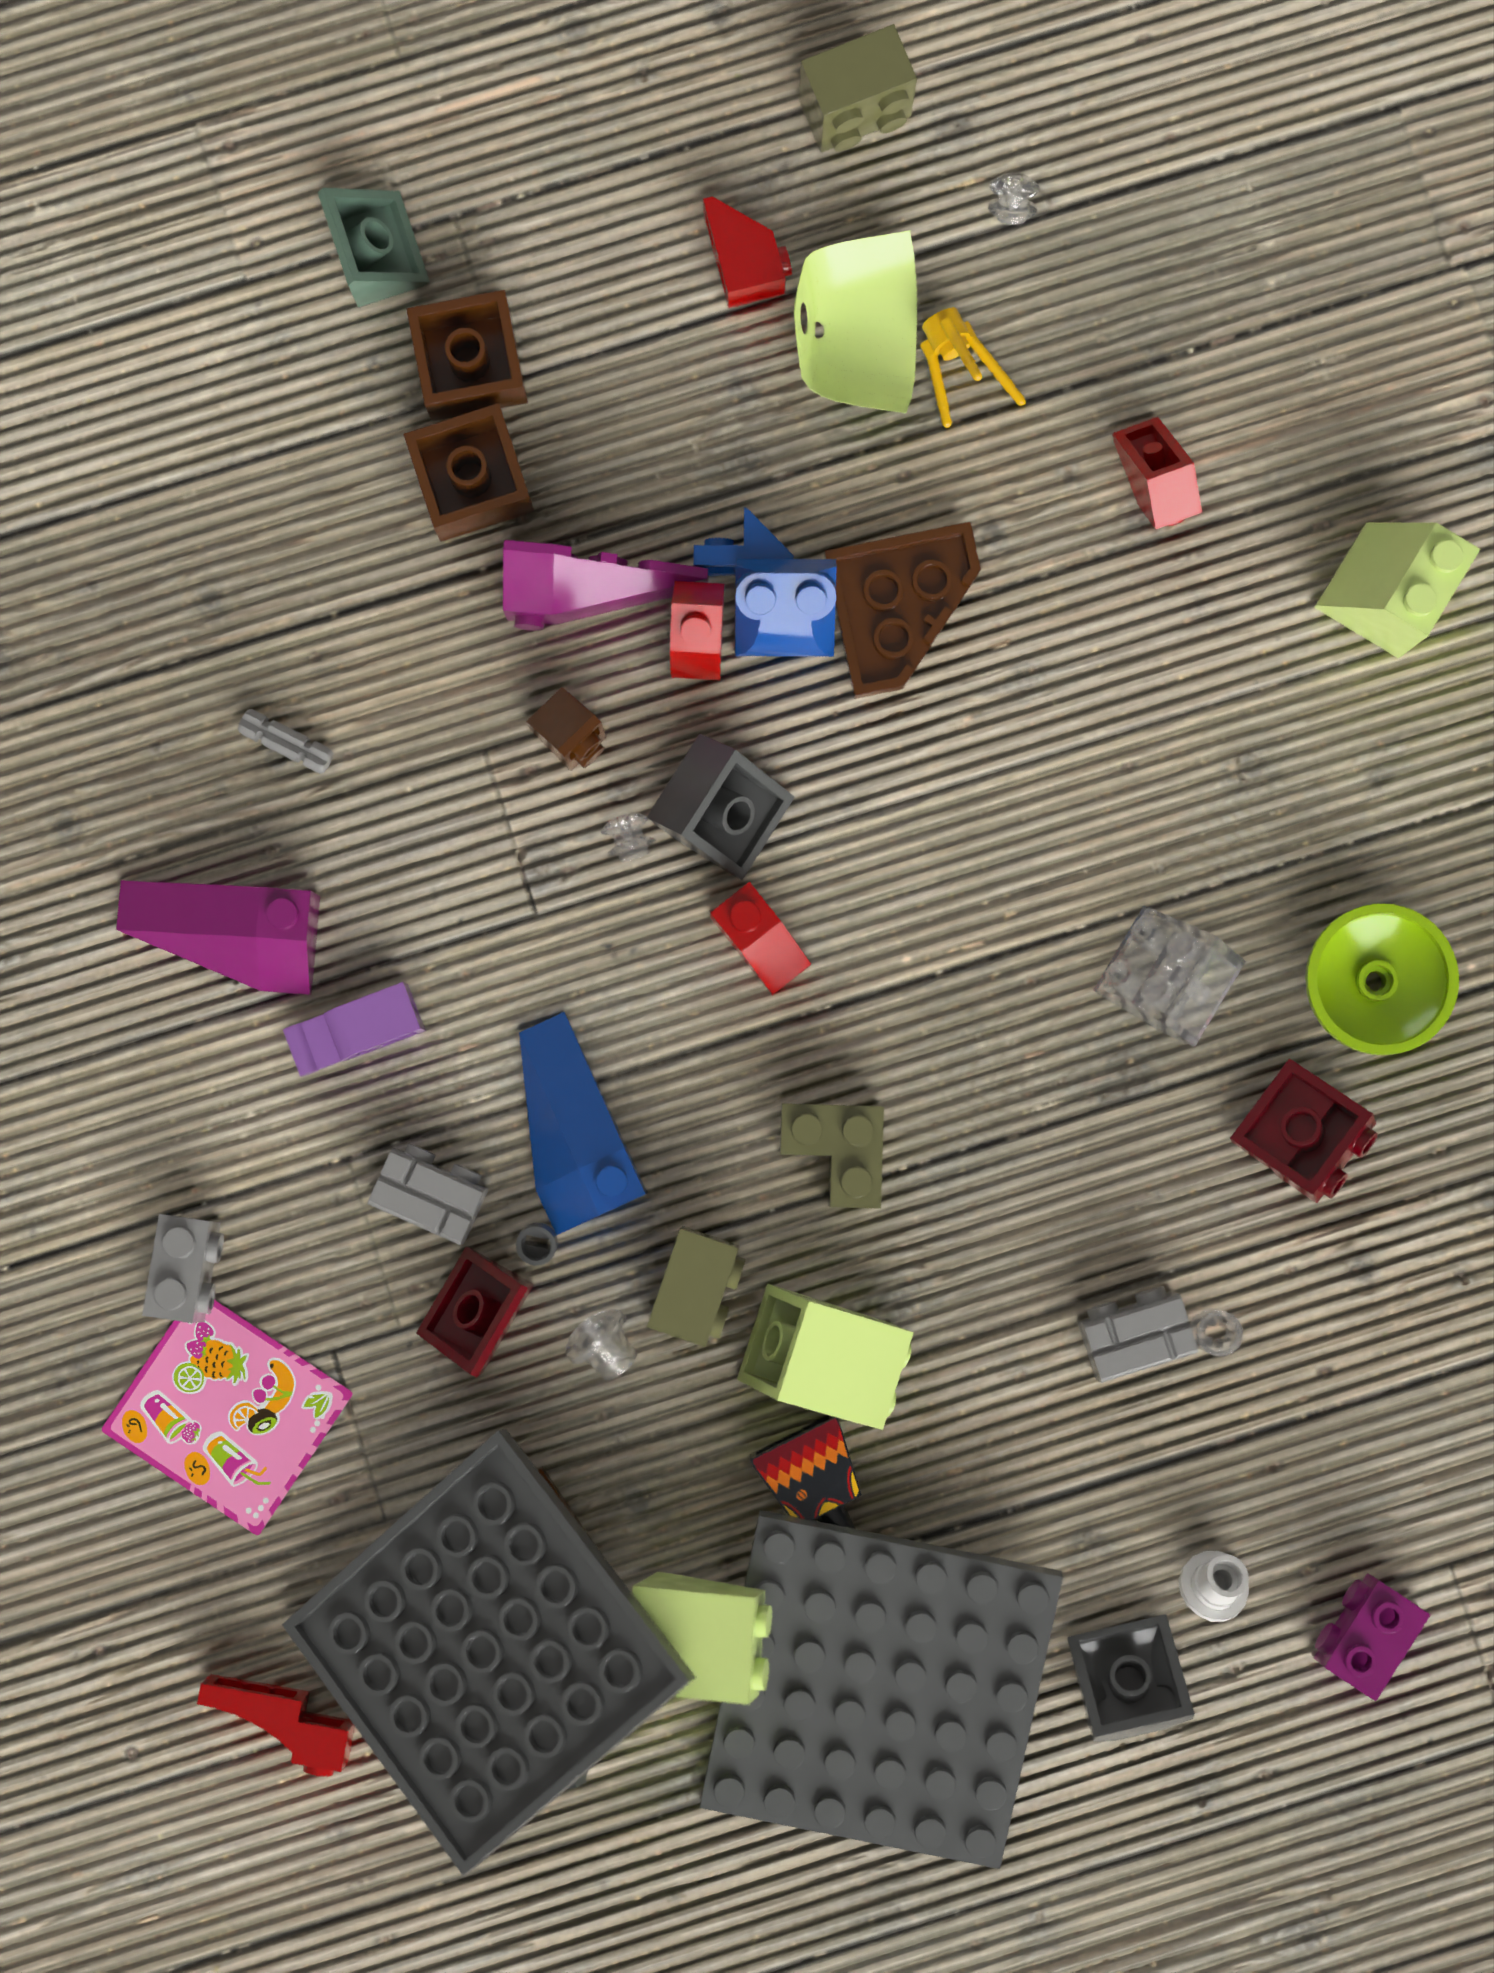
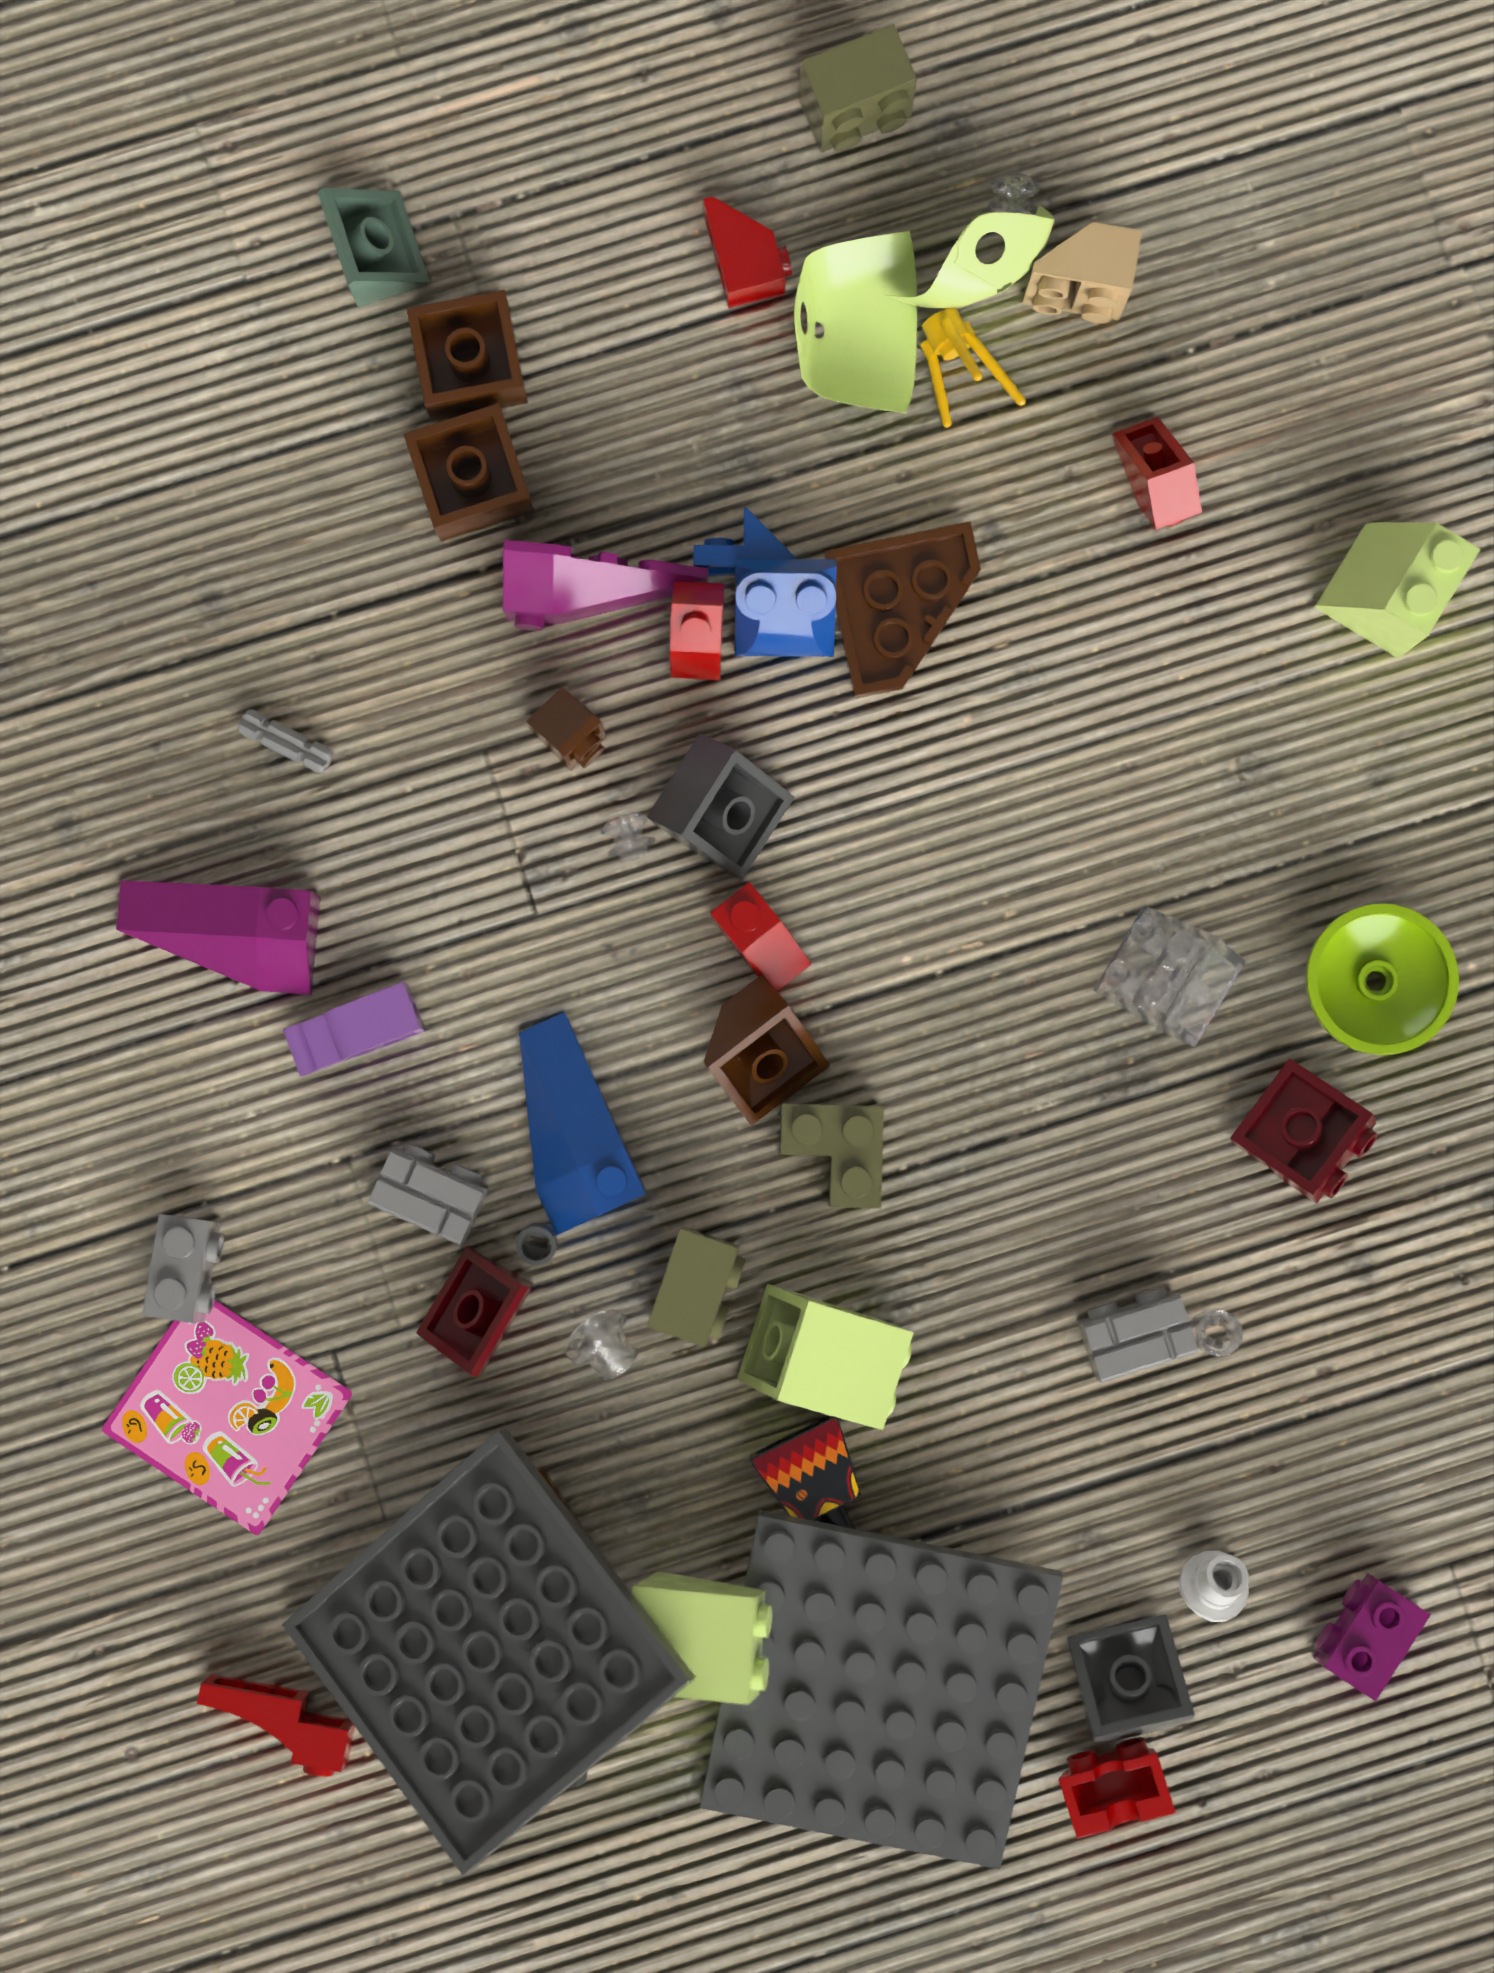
(761, 1050): none -> reddish brown slope
(967, 280): none -> yellowish green piece
(1086, 274): none -> tan slope
(1115, 1787): none -> red cylinder

